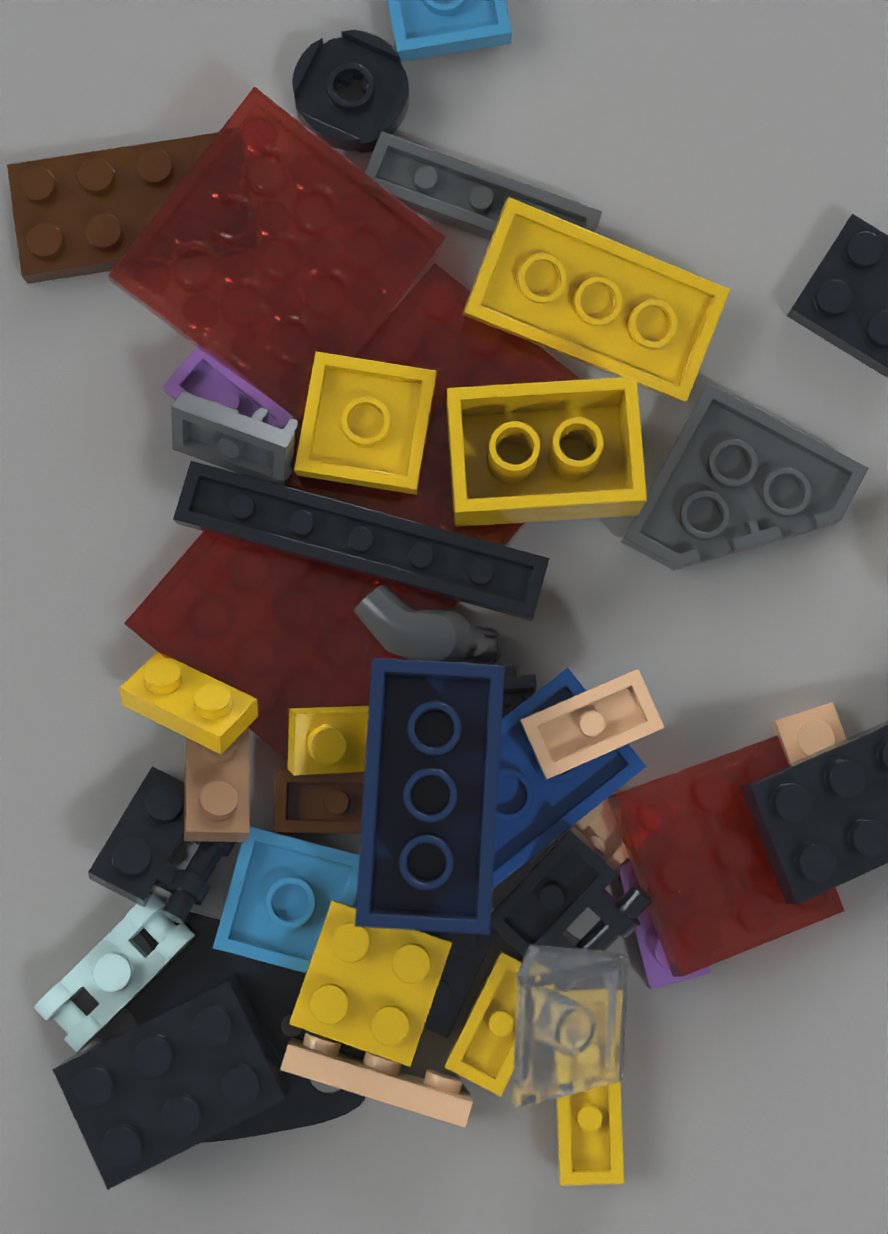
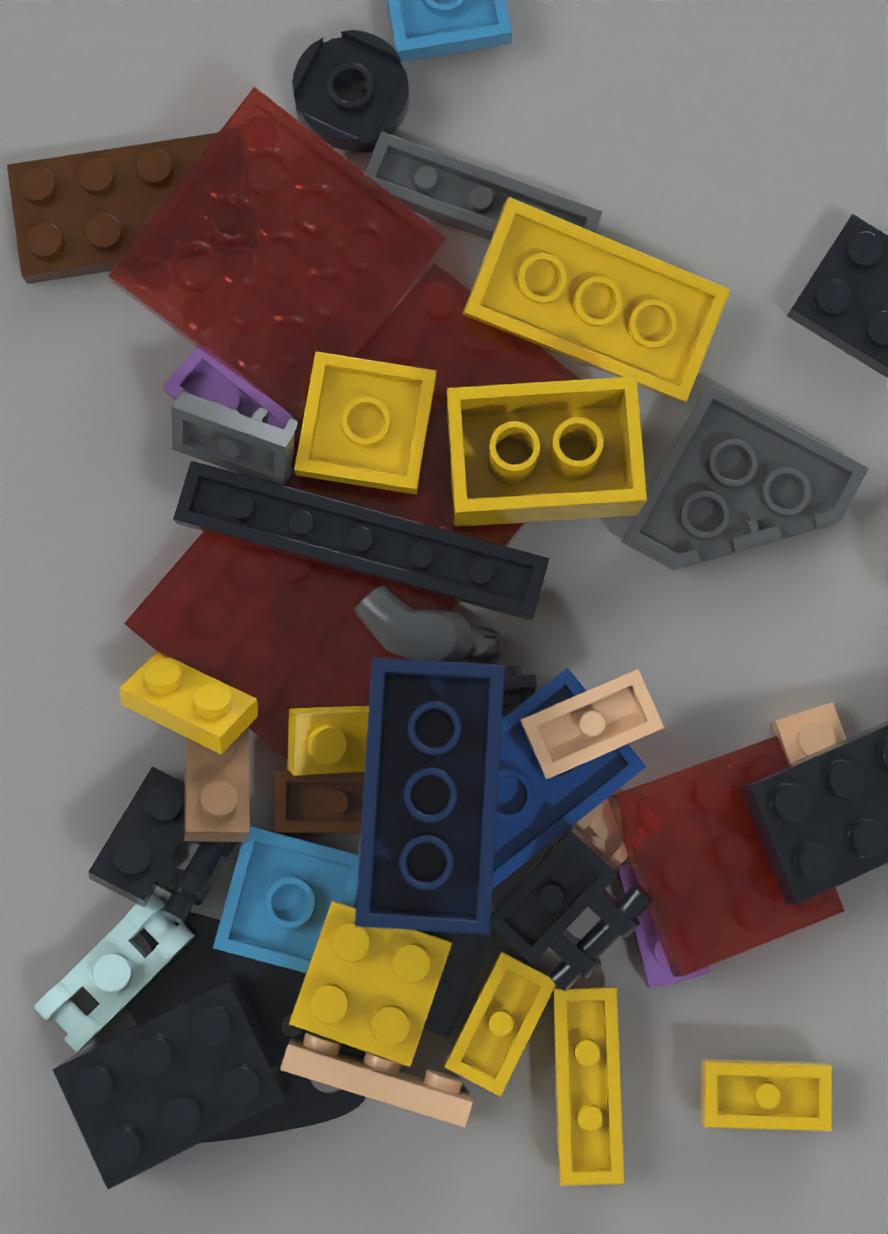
(568, 1022): clear slope -> none
(766, 1095): none -> yellow plate

